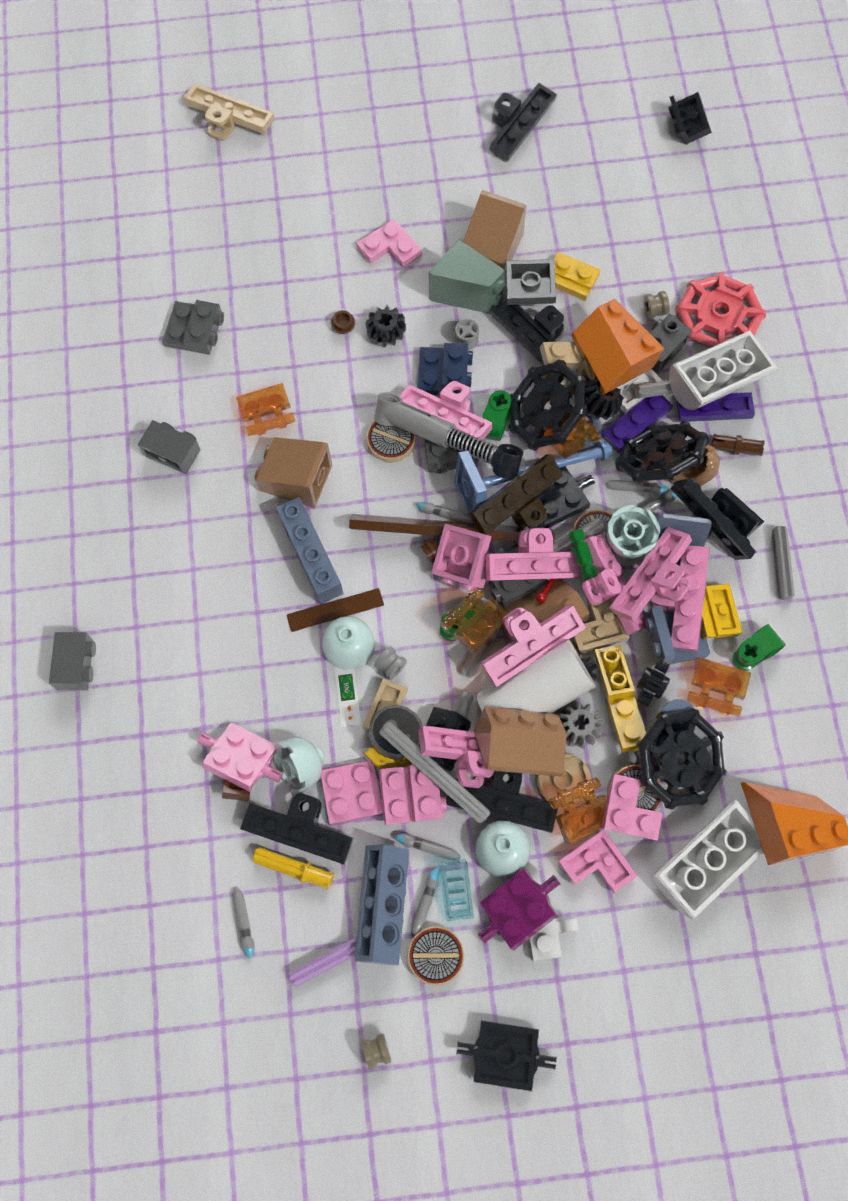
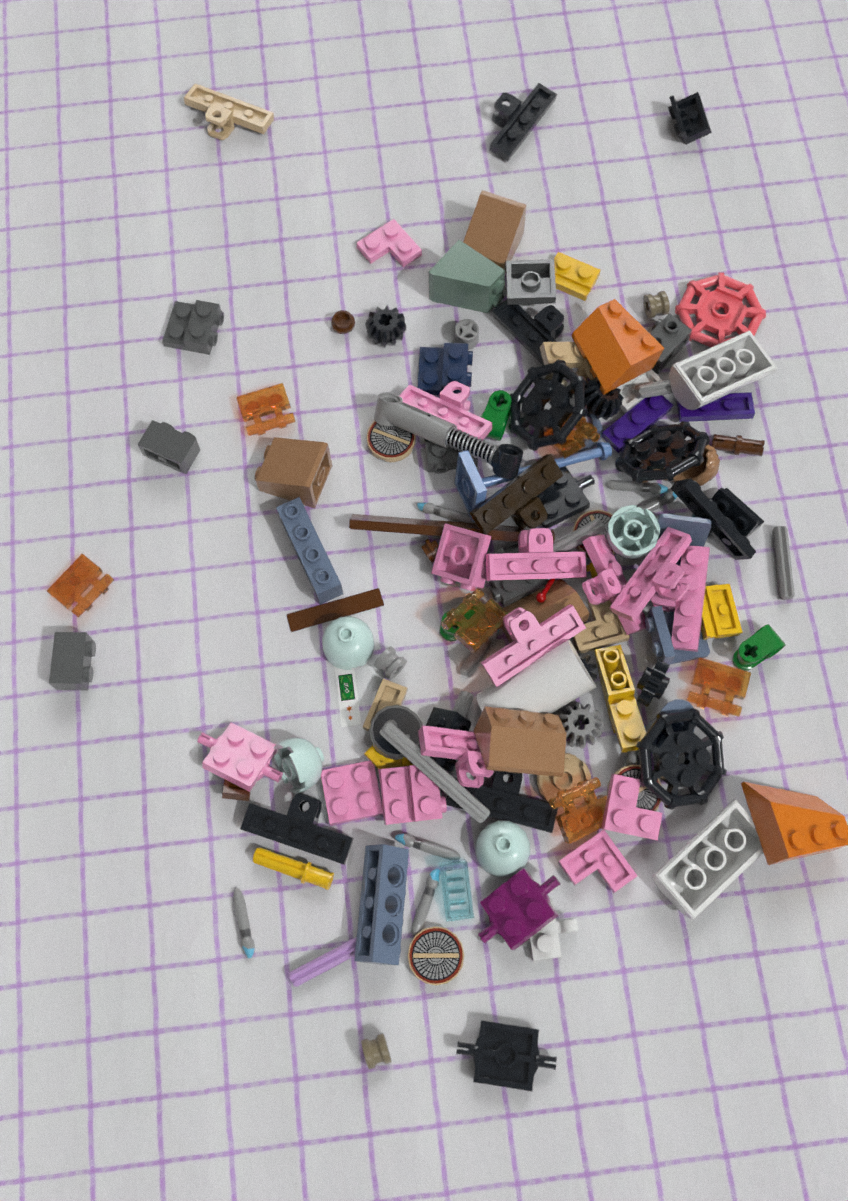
(75, 582): none -> clear orange plate
(583, 554): green axle -> none

